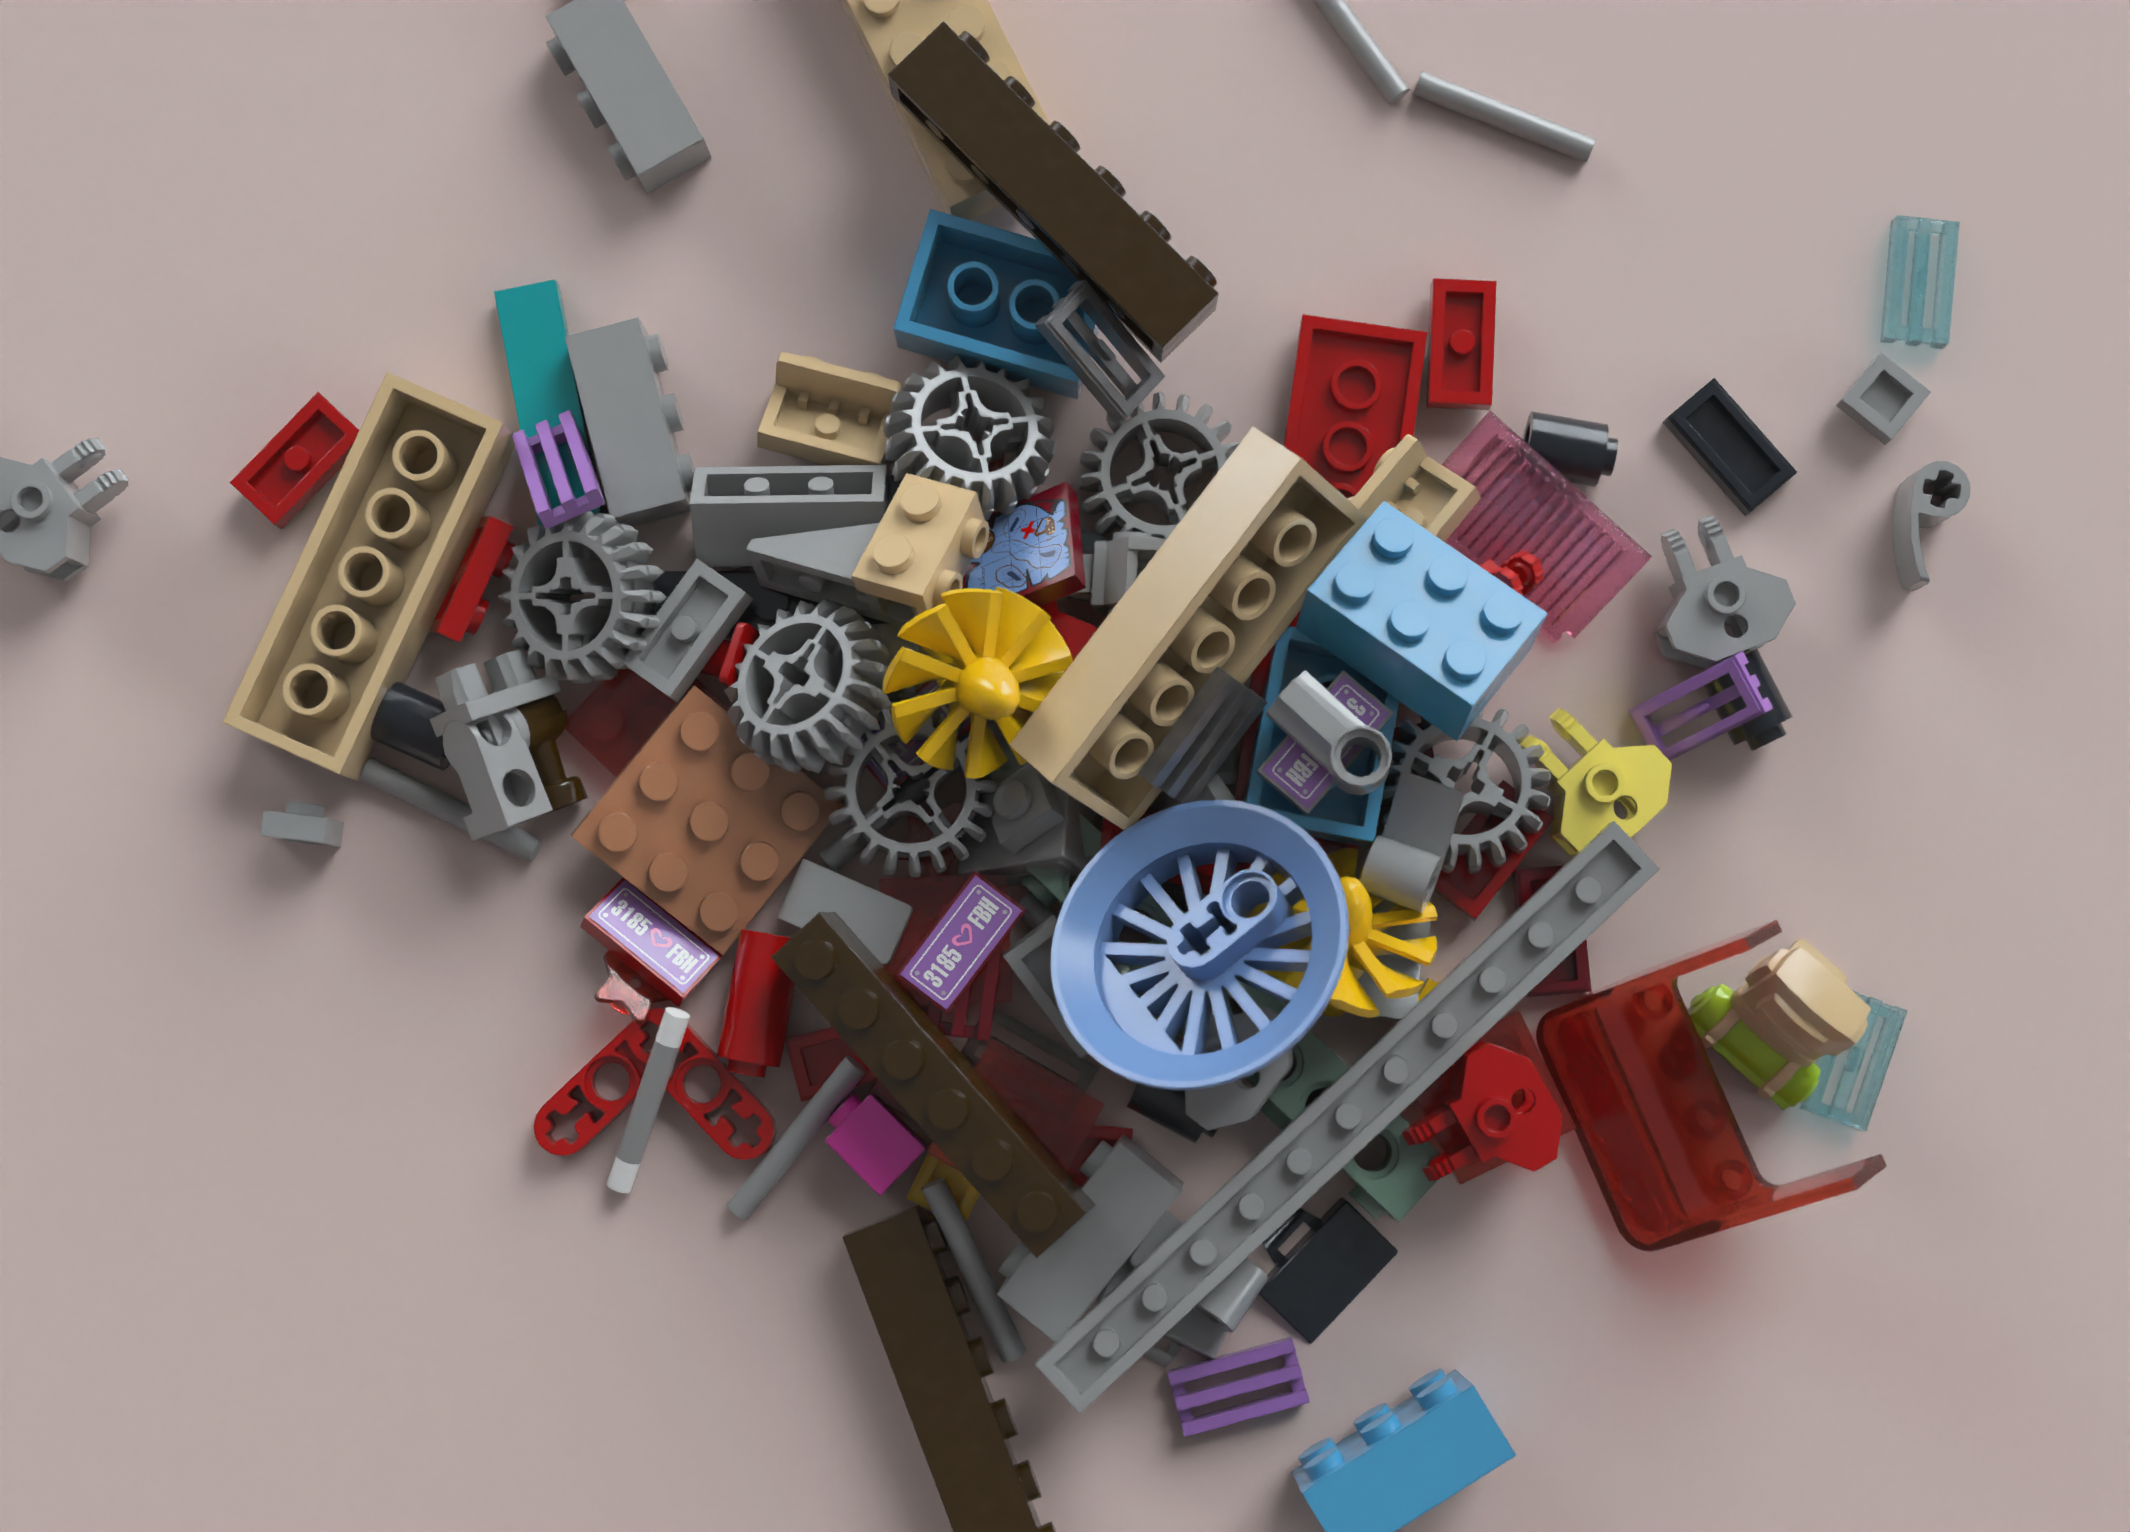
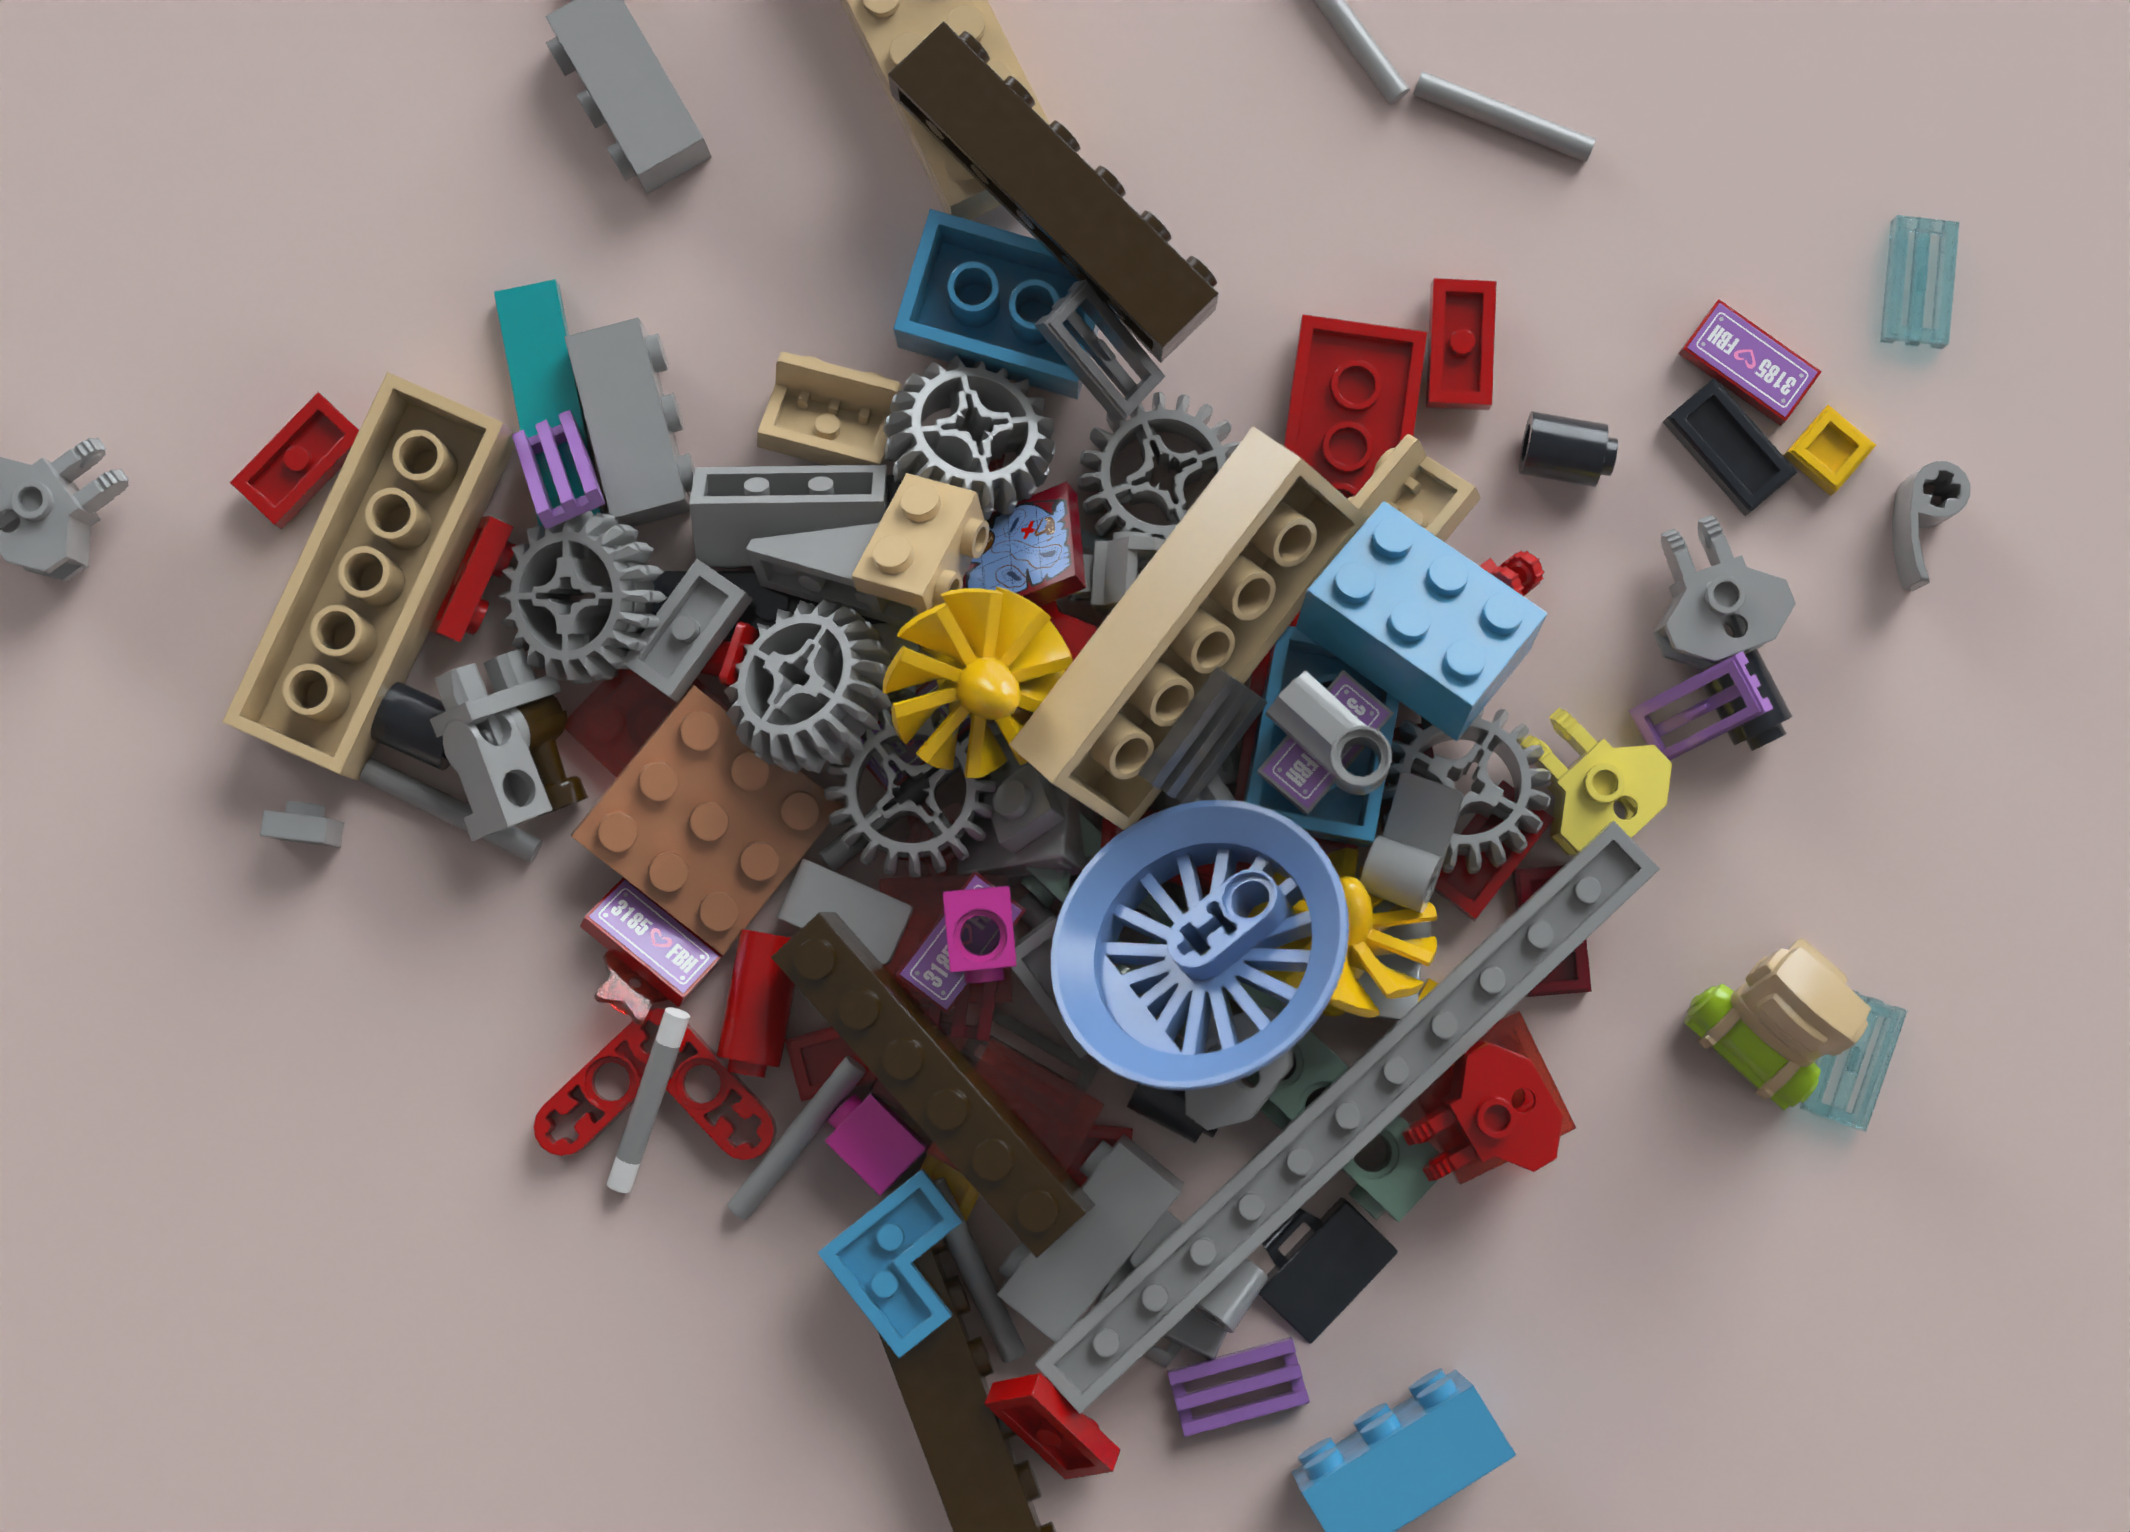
(877, 1259): none -> dark azure plate
(988, 902): none -> dark pink brick
(1052, 1426): none -> red plate
(1538, 510): clear pink window -> none
(1657, 1111): clear red windscreen -> none
(1749, 362): none -> tile
(1829, 450): none -> yellow tile
(1883, 398): light grey plate -> none

